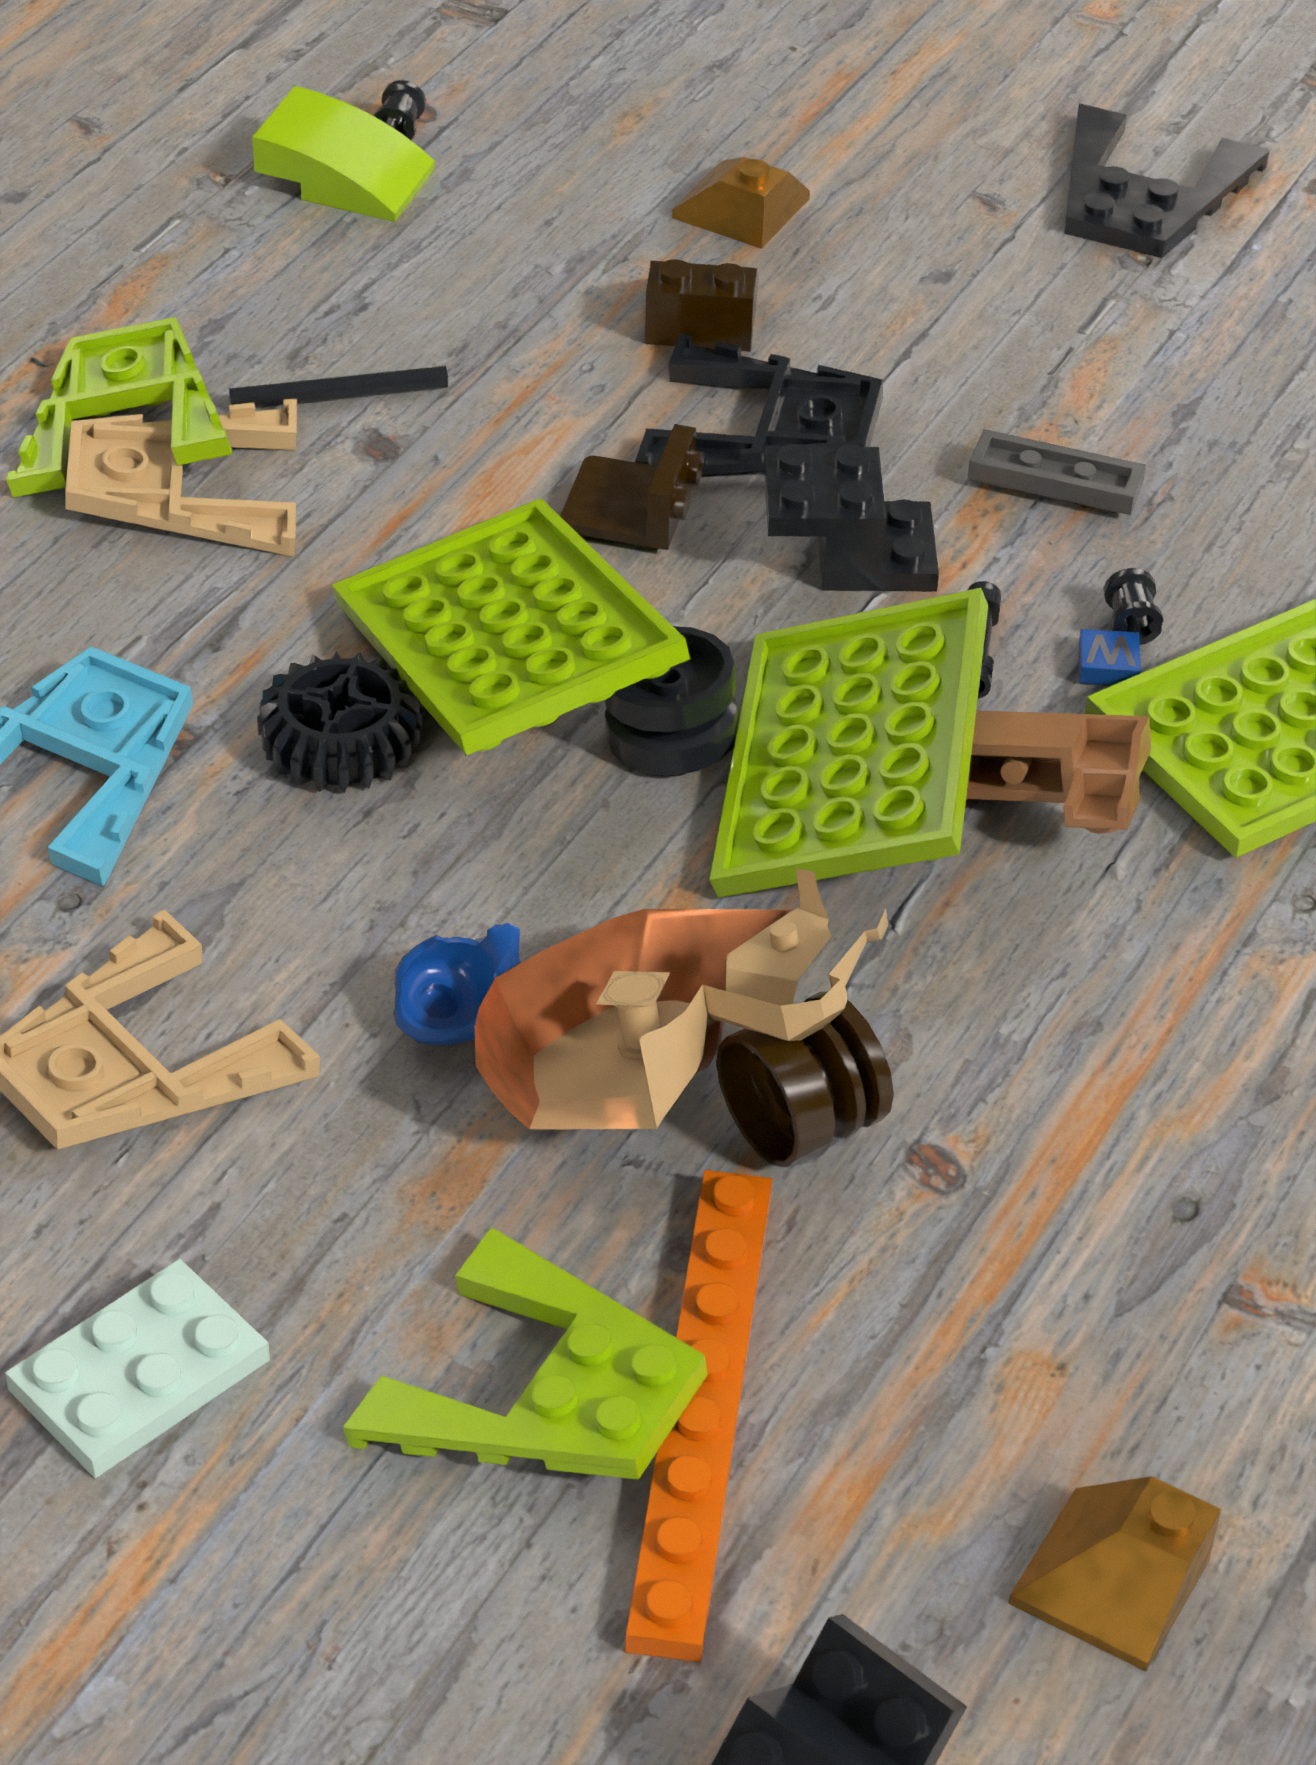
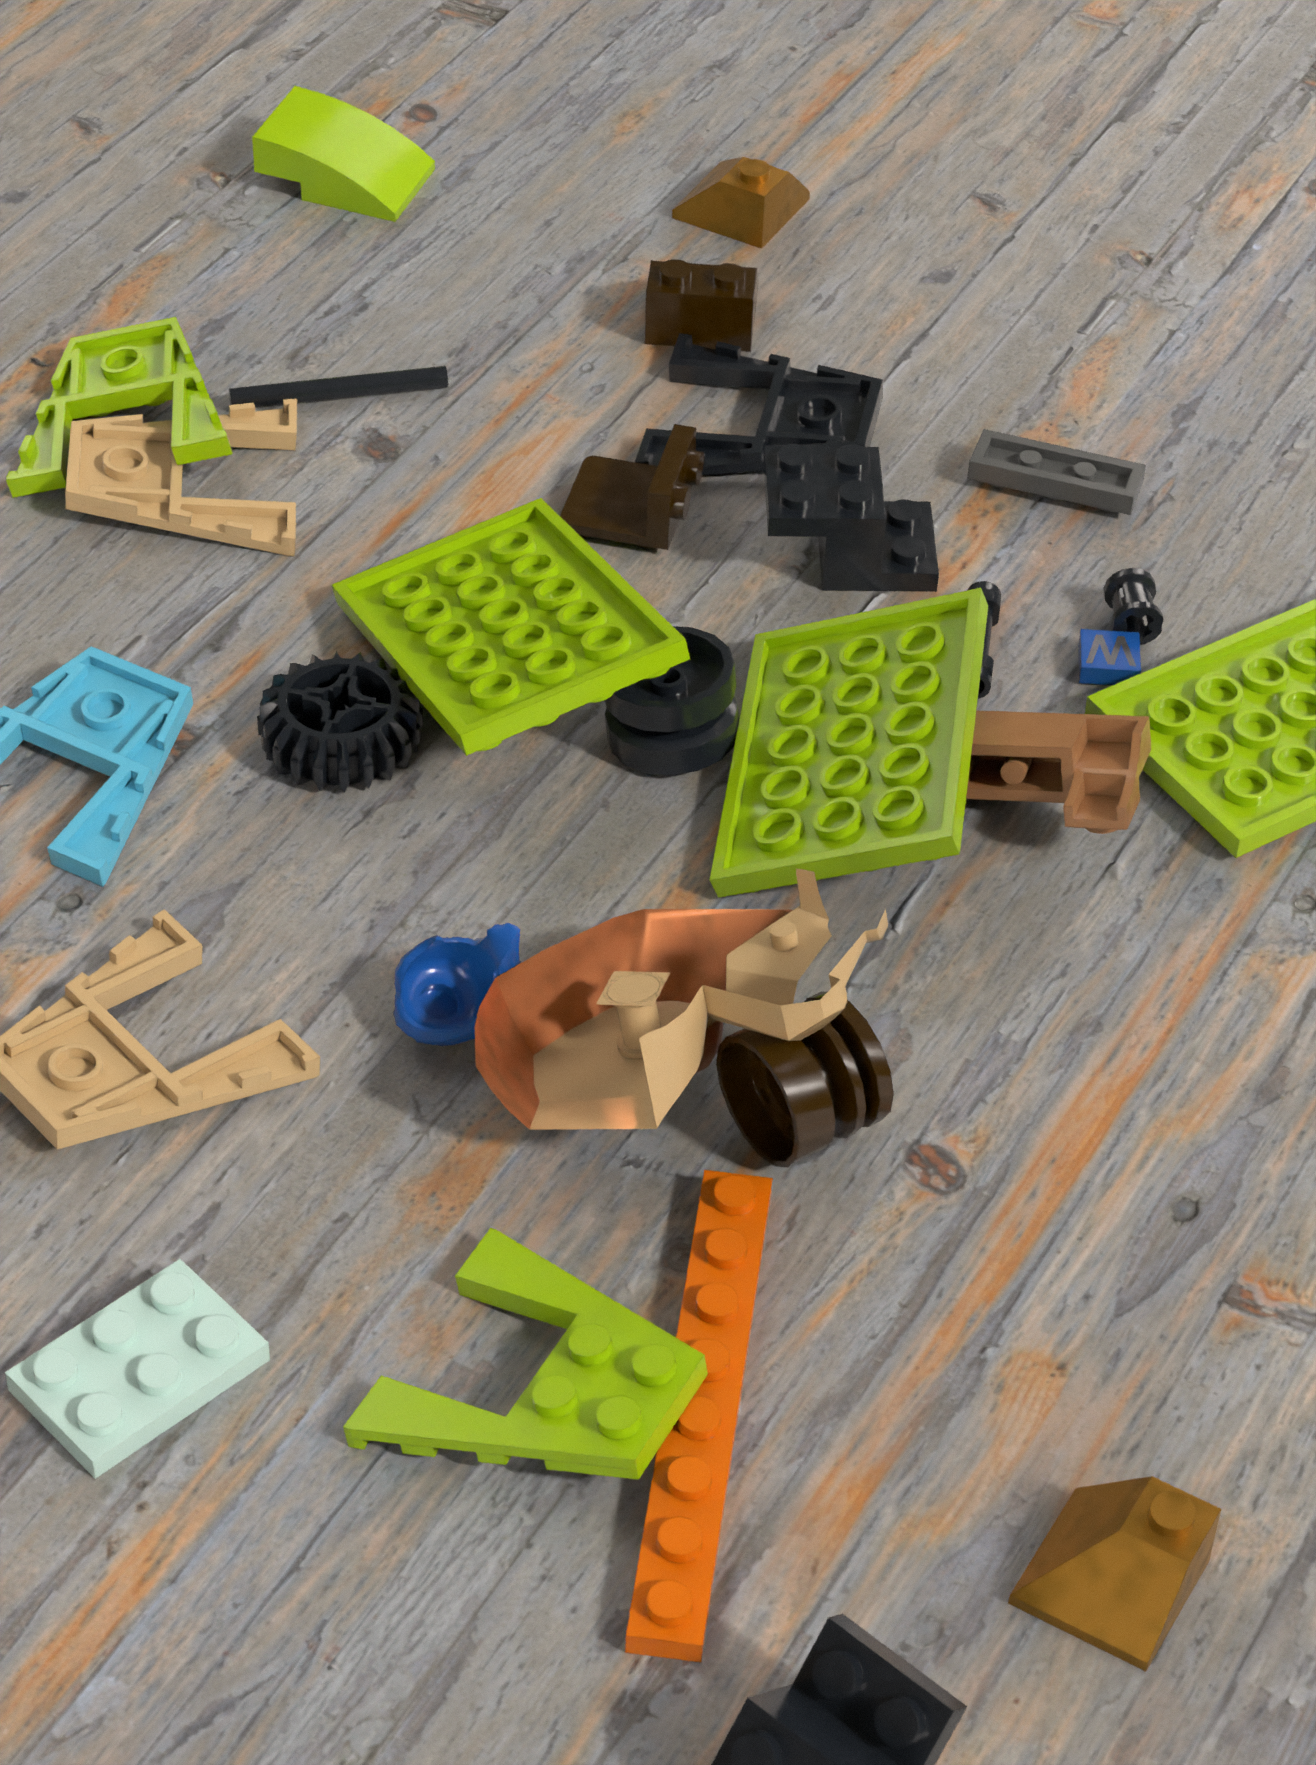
(394, 106): black bush -> none
(1139, 210): black wing -> none

